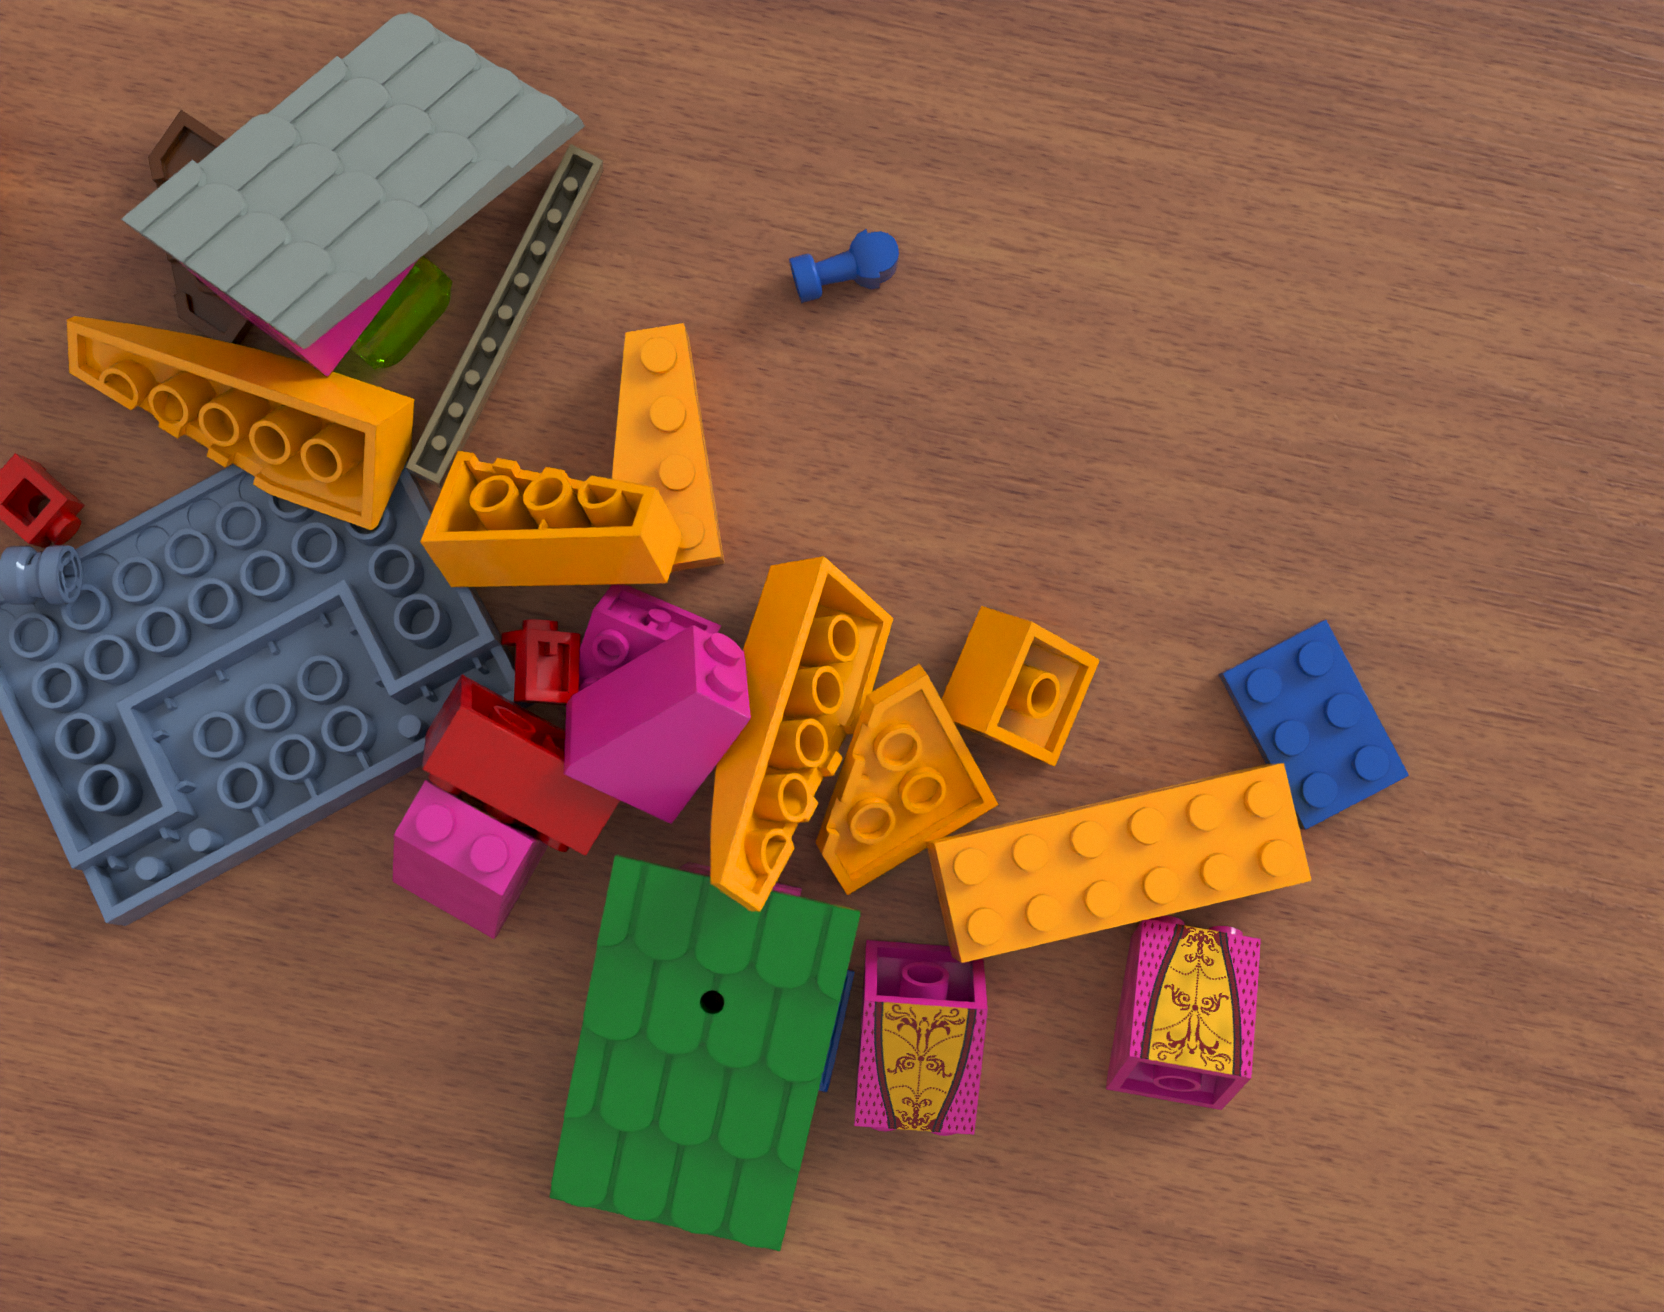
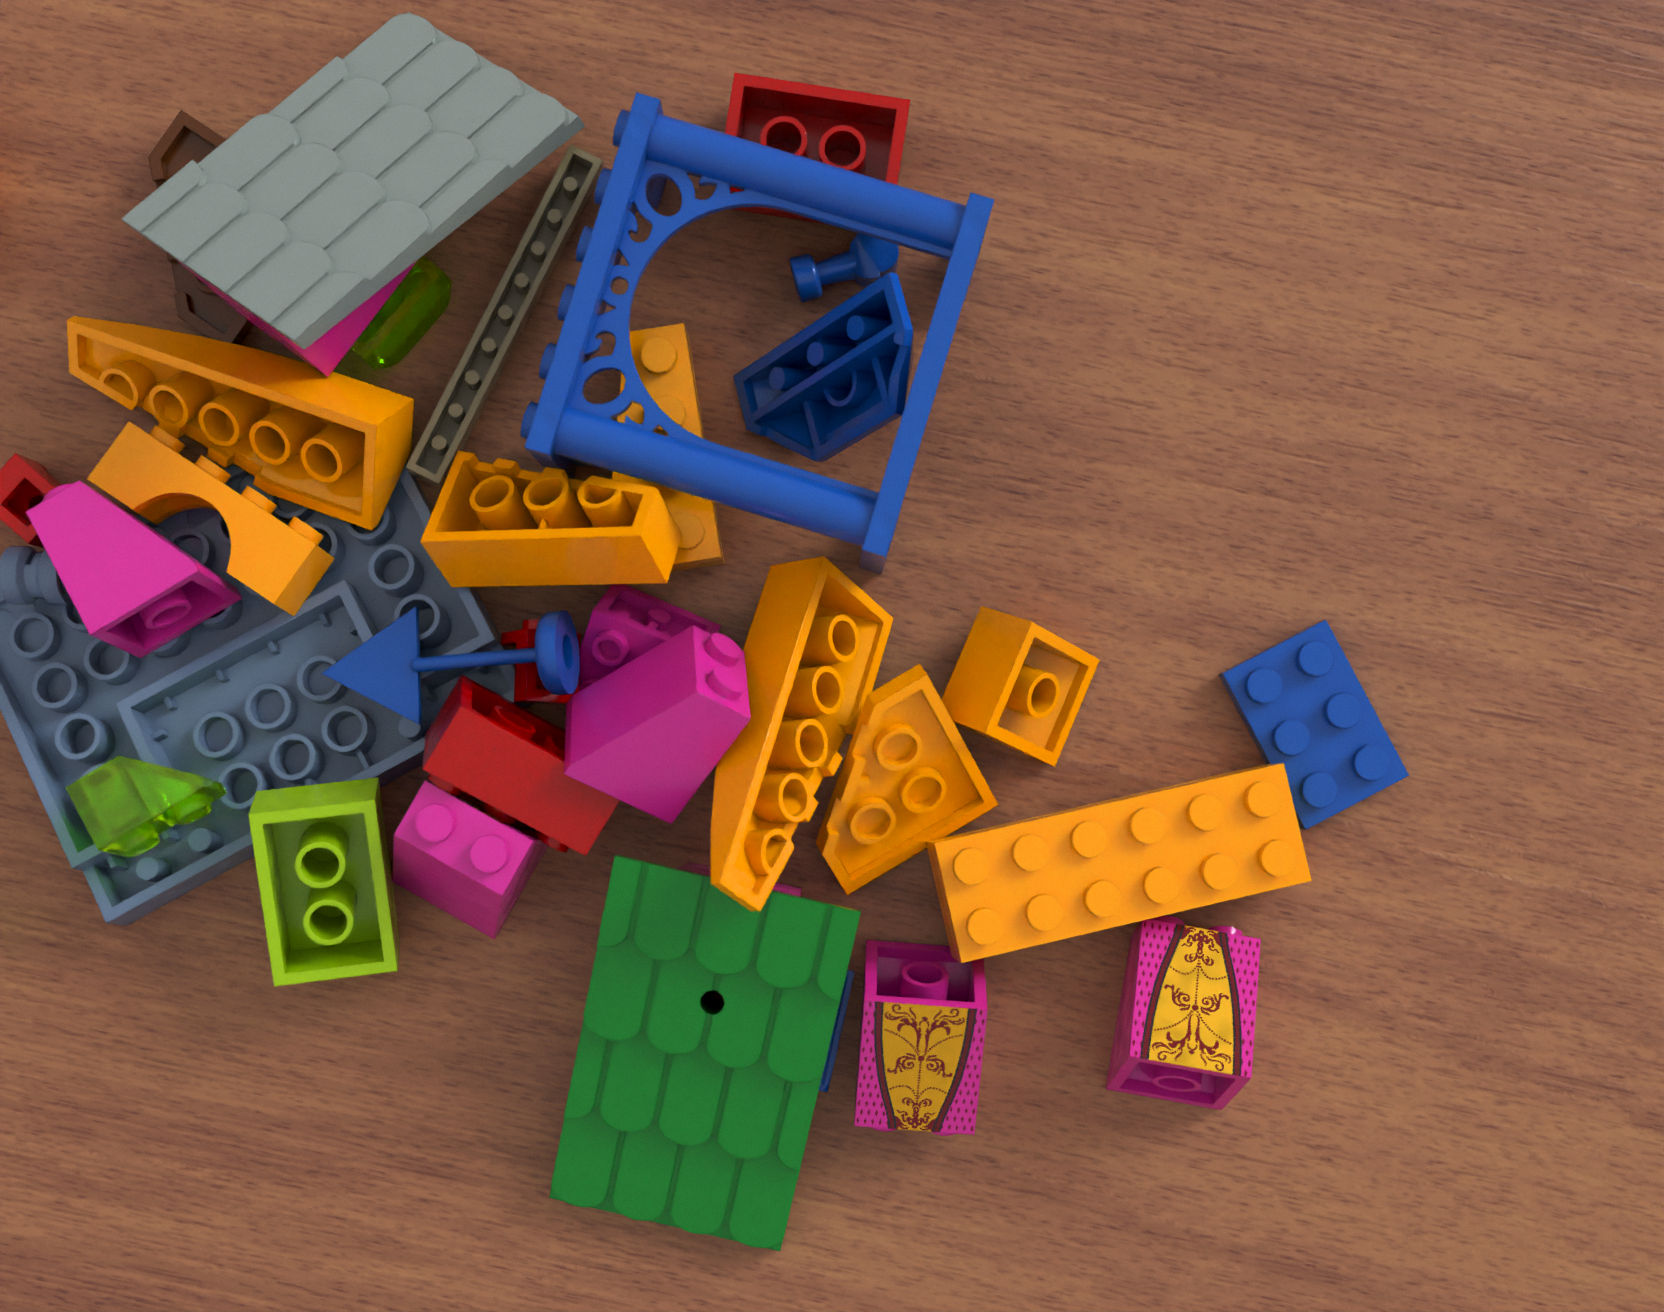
(124, 574): none -> dark pink slope
(135, 801): none -> clear neon green slope
(265, 553): none -> light orange arch
(325, 881): none -> lime brick
(391, 664): none -> blue piece
(653, 147): none -> blue arch
(822, 124): none -> red brick
(834, 376): none -> blue wedge

